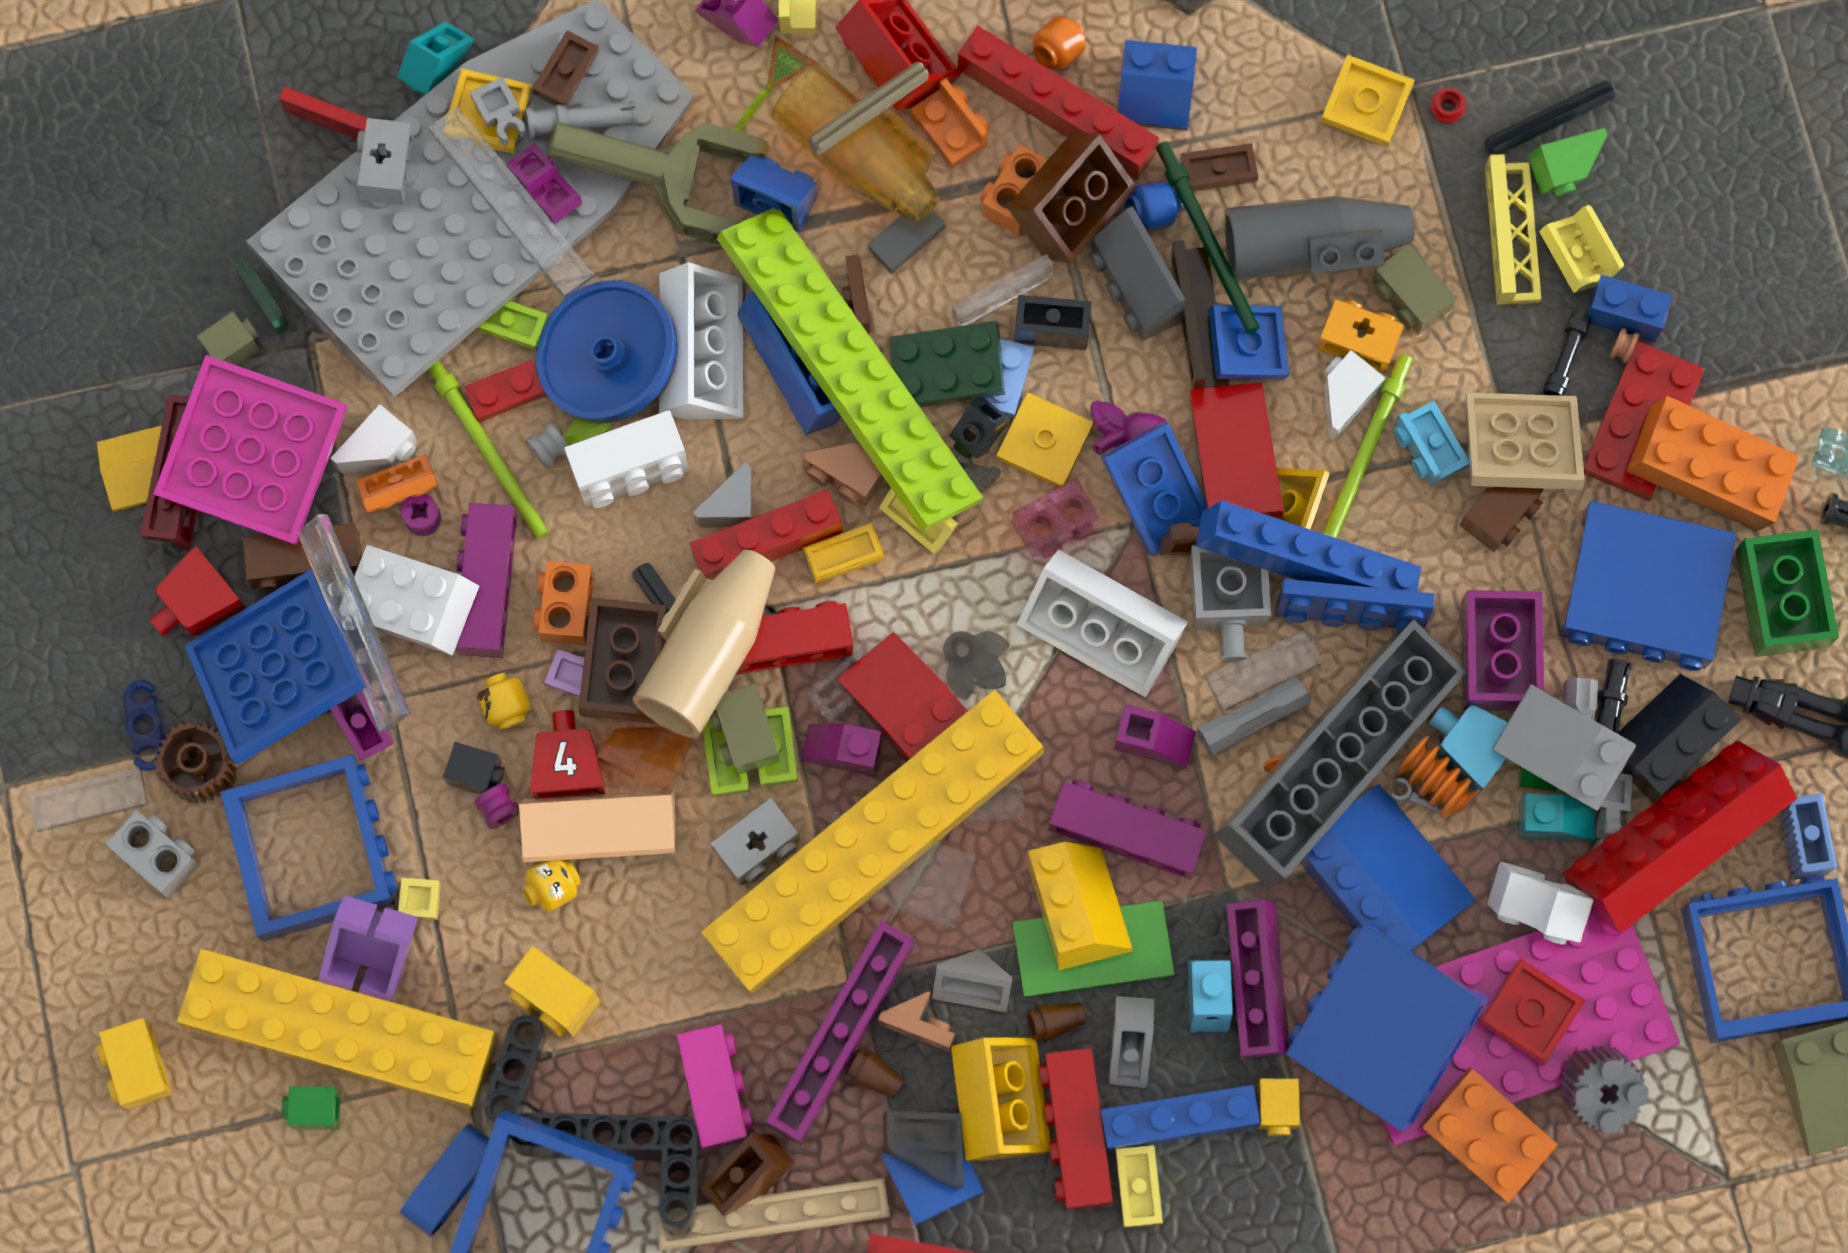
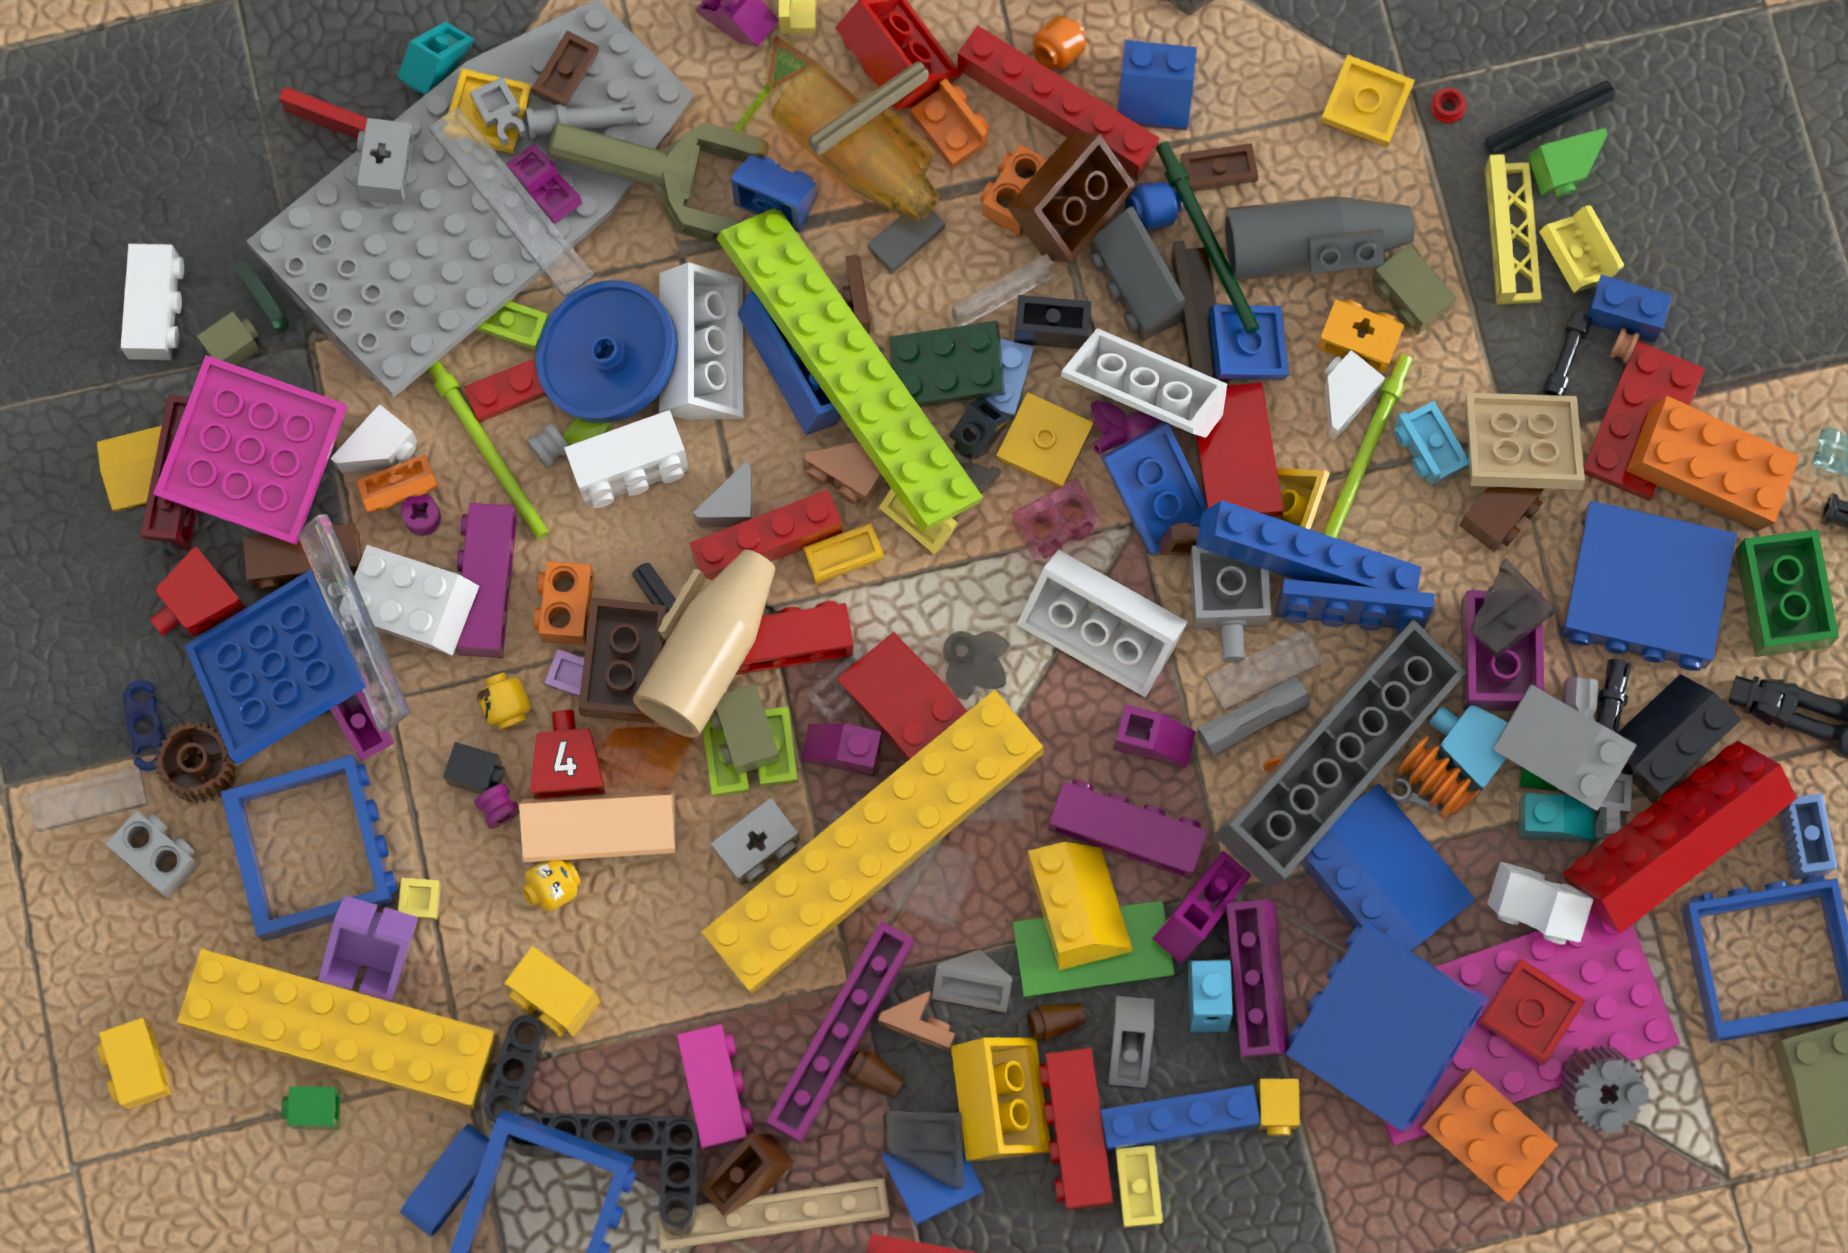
(151, 302): none -> white brick
(1148, 382): none -> white slope
(1201, 907): none -> magenta slope
(1509, 611): none -> clear smoke wing

